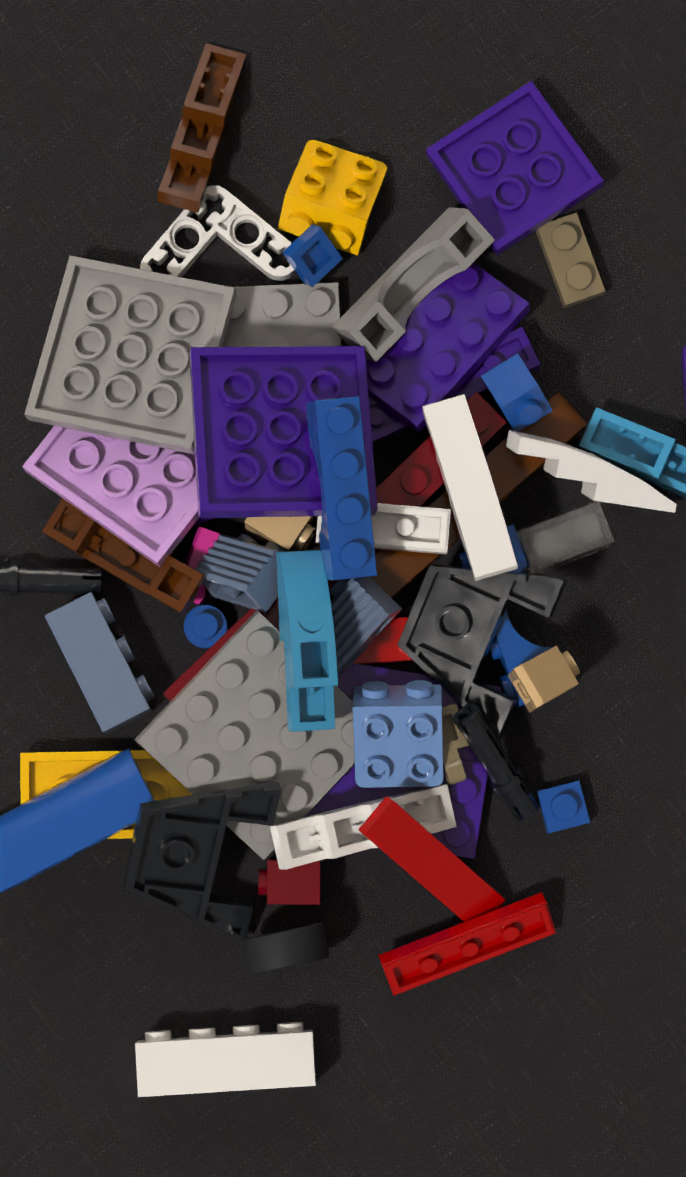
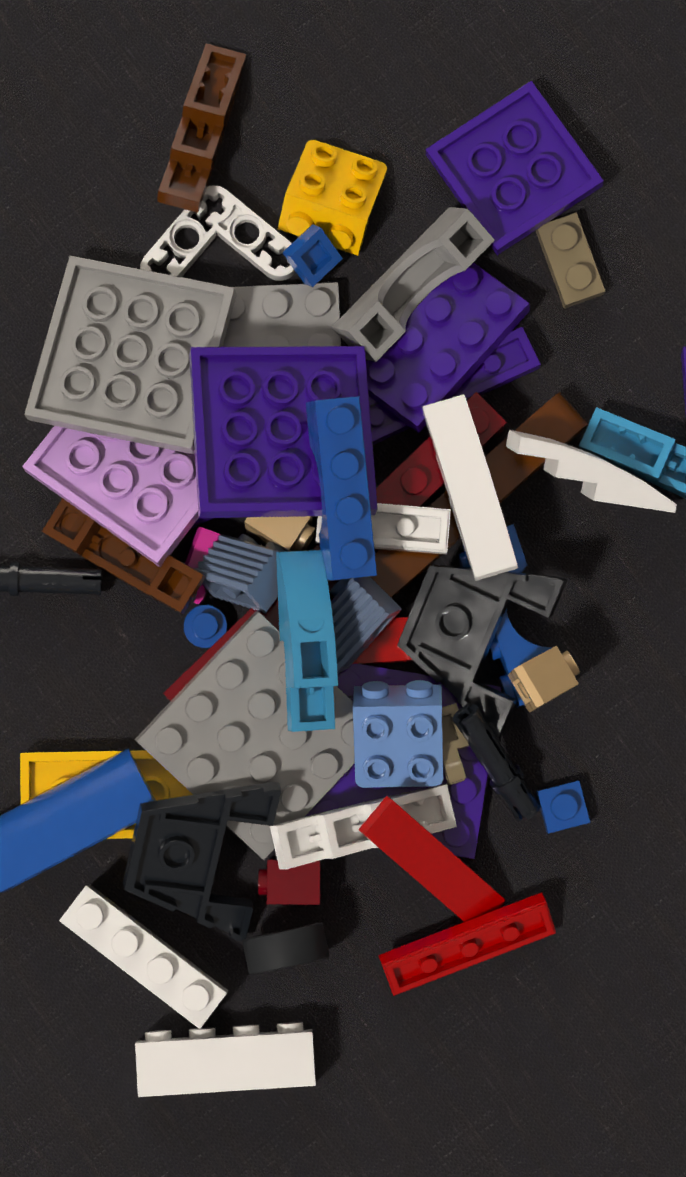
(100, 662): sand blue brick -> none
(143, 955): none -> white brick
(516, 393): blue brick -> none
(565, 538): clear brick -> none

